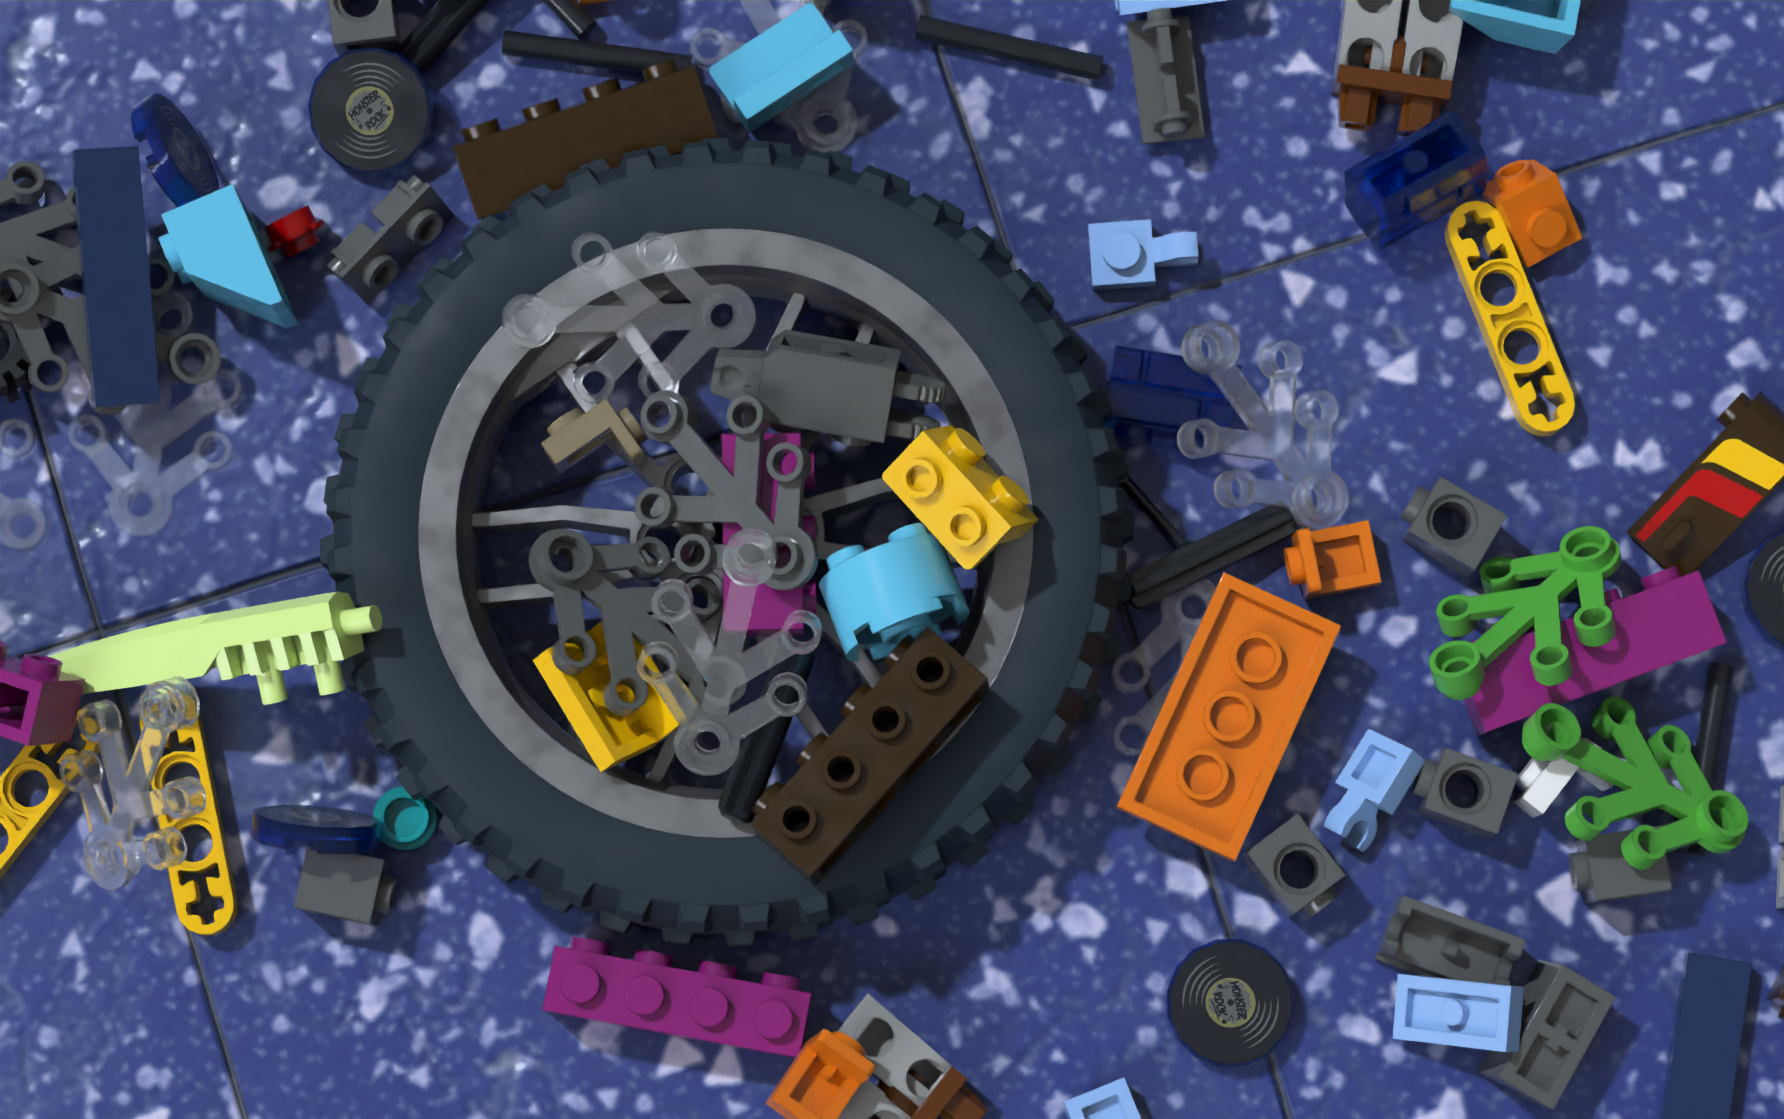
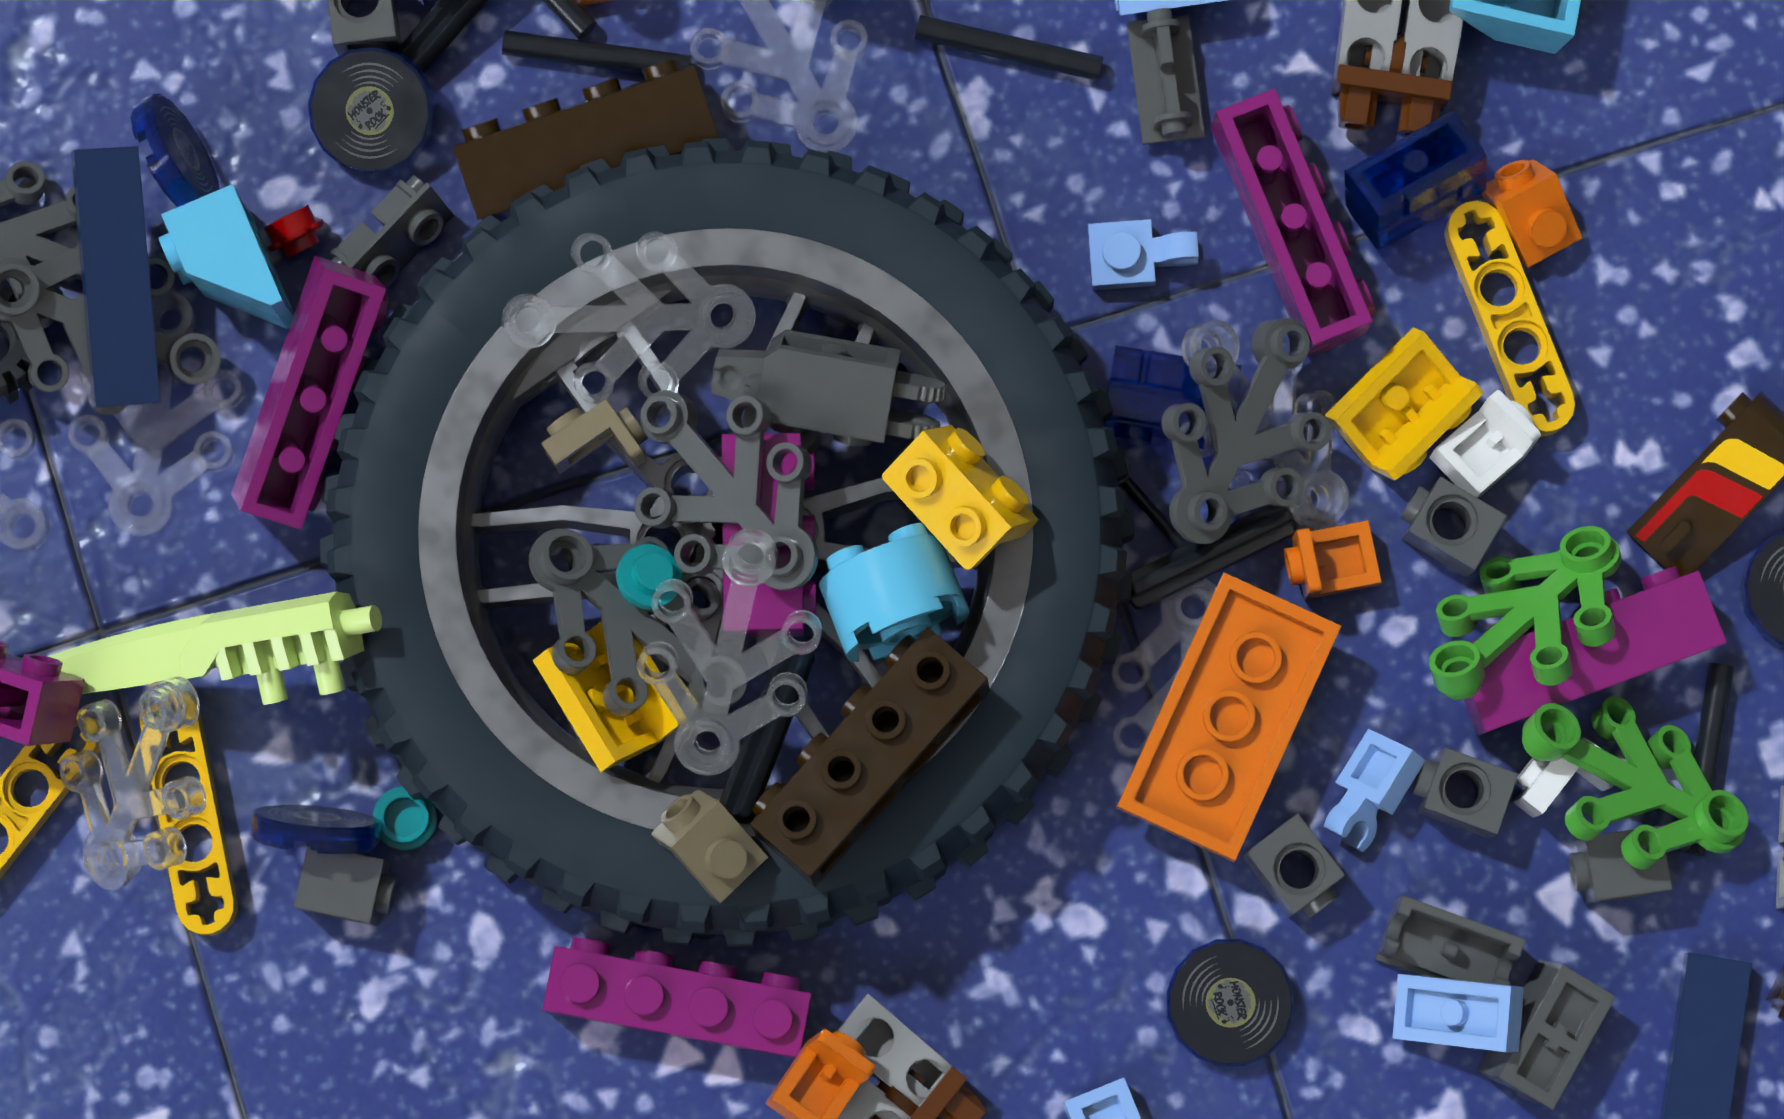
(309, 393): none -> magenta brick
(641, 573): none -> teal plate
(709, 843): none -> dark tan bracket
(781, 66): medium azure panel -> none
(1236, 435): none -> dark grey plant
(1291, 222): none -> magenta brick
(1403, 406): none -> yellow bracket
(1487, 445): none -> white bracket

